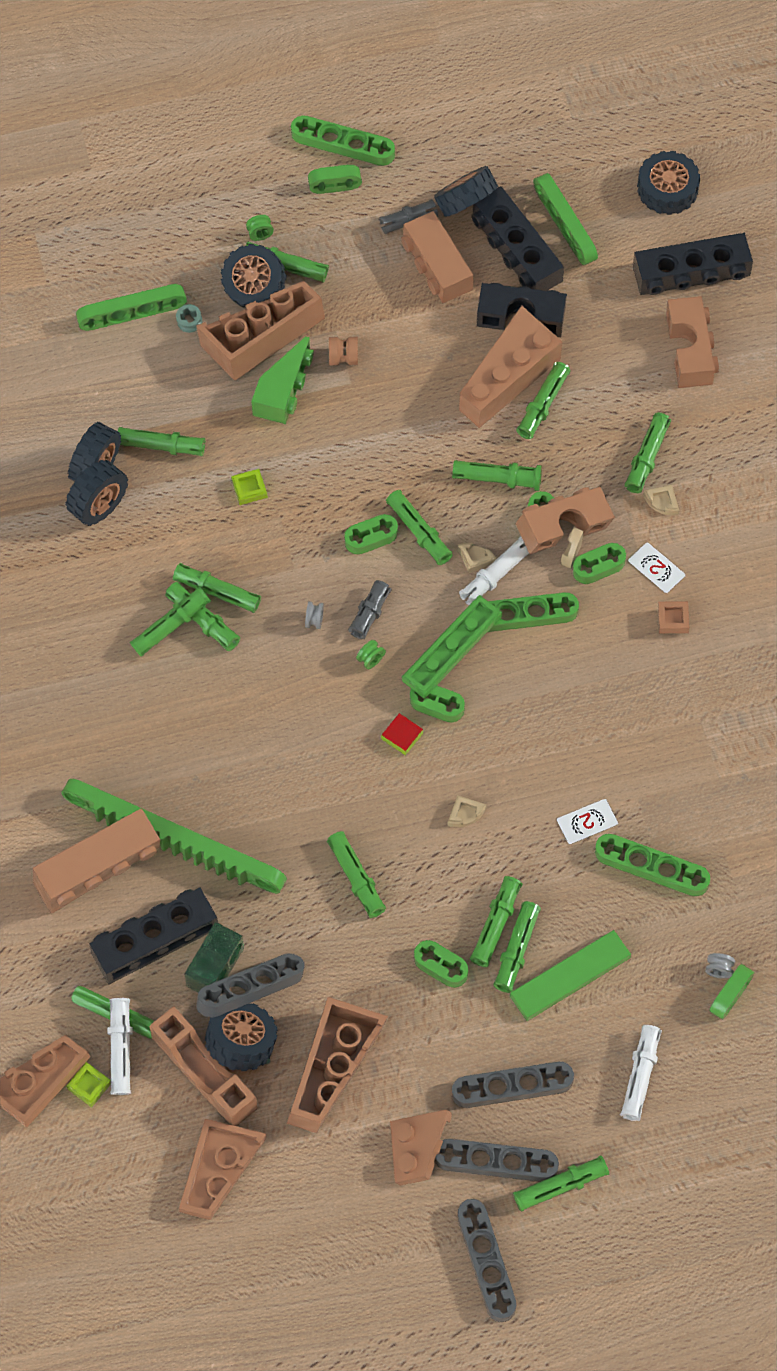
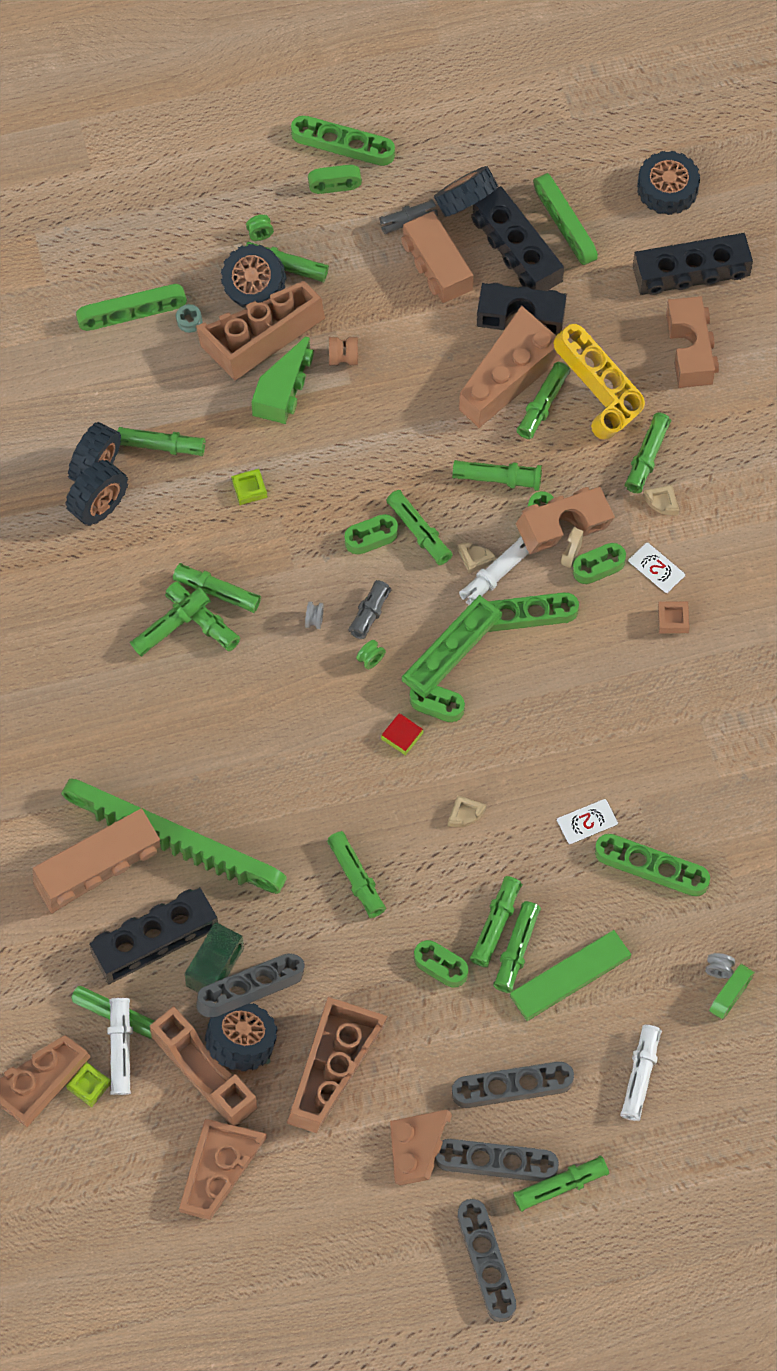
(594, 379): none -> yellow beam

